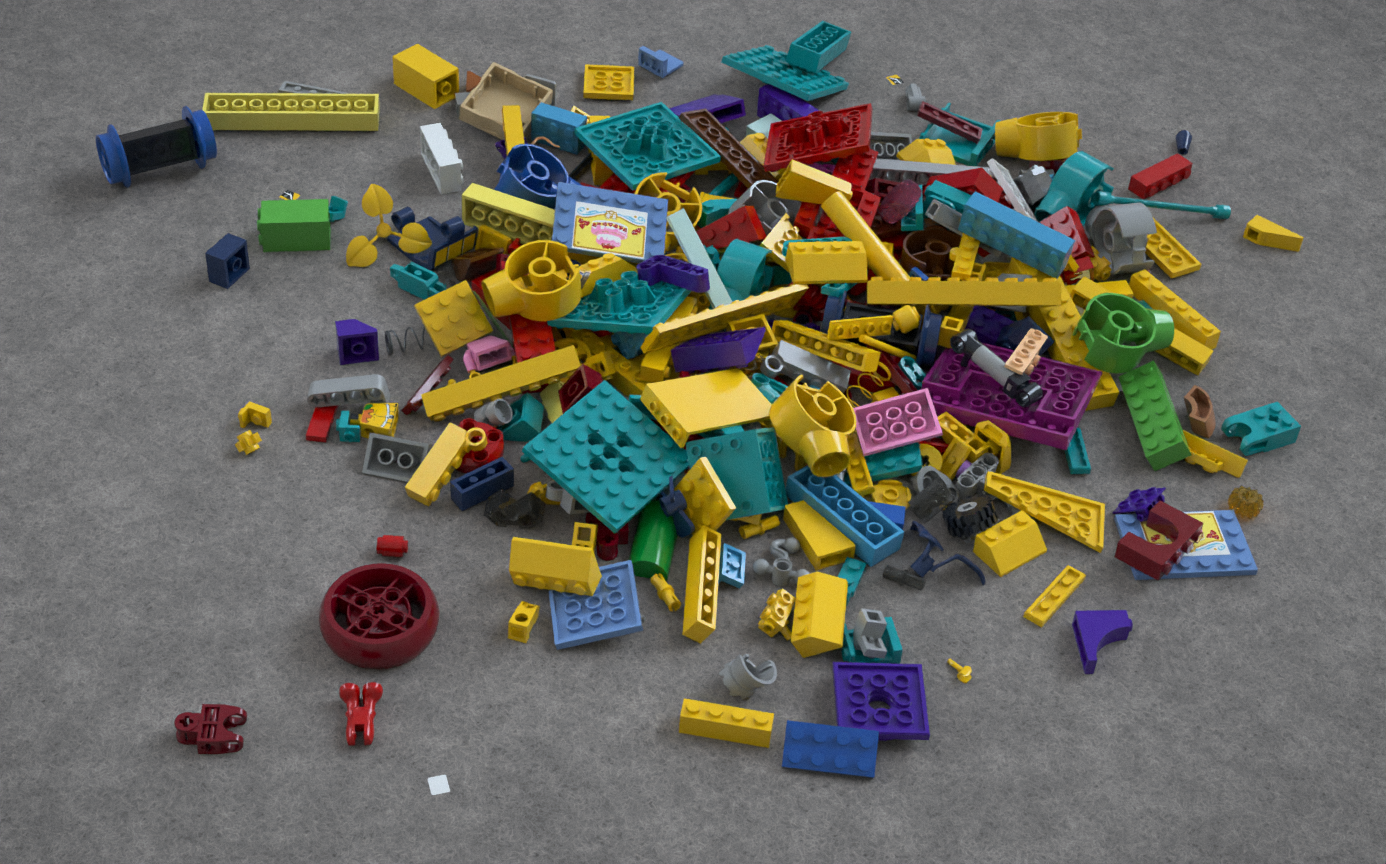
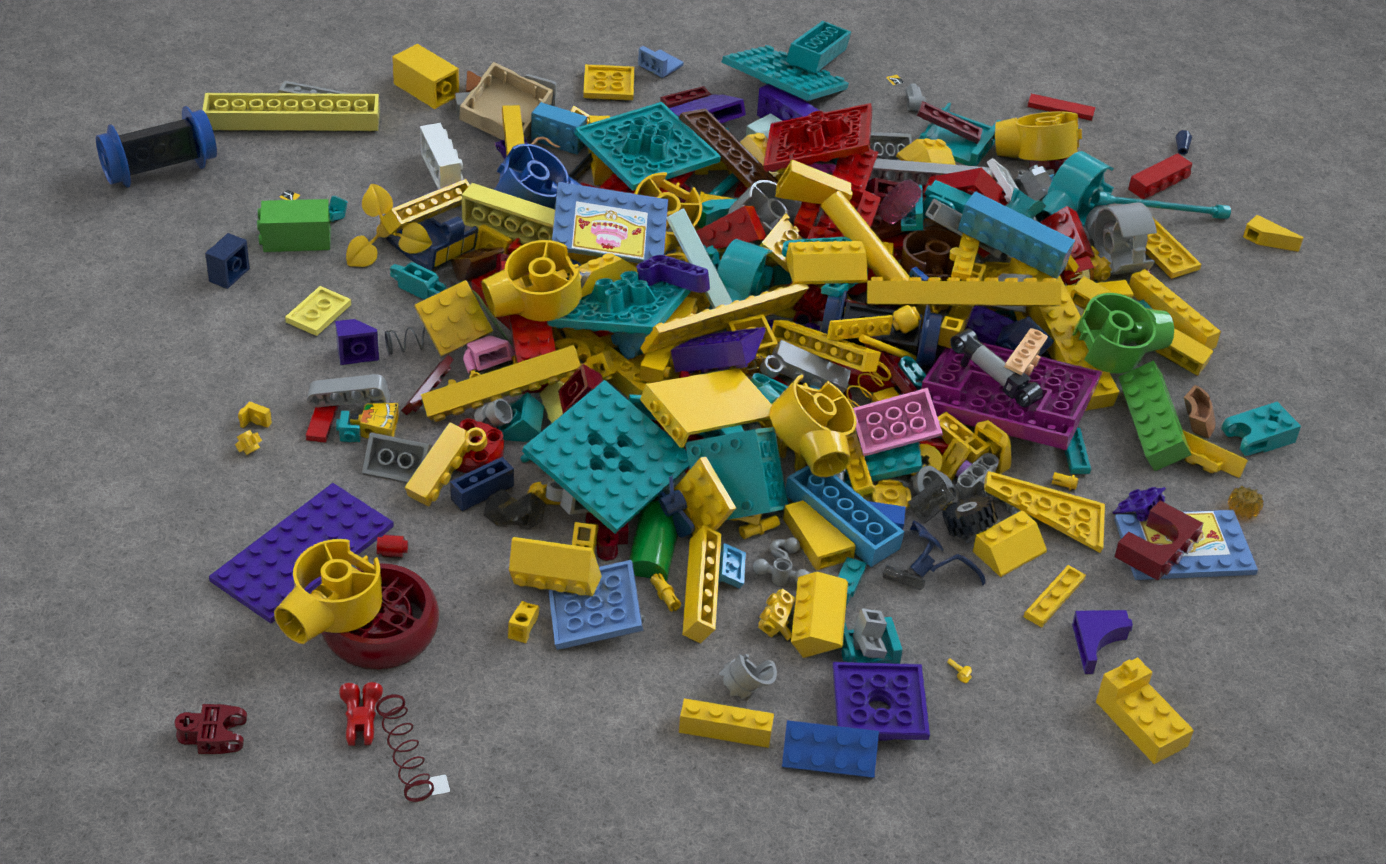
(264, 570): none -> dark purple plate
(318, 310): none -> light yellow plate
(340, 603): none -> yellow animal
(416, 783): none -> dark red piece
(425, 207): none -> yellow brick
(684, 97): none -> dark red tile
(1025, 205): none -> teal hat
(1056, 105): none -> red tile
(1066, 481): none -> yellow pin
(1142, 711): none -> yellow hinge

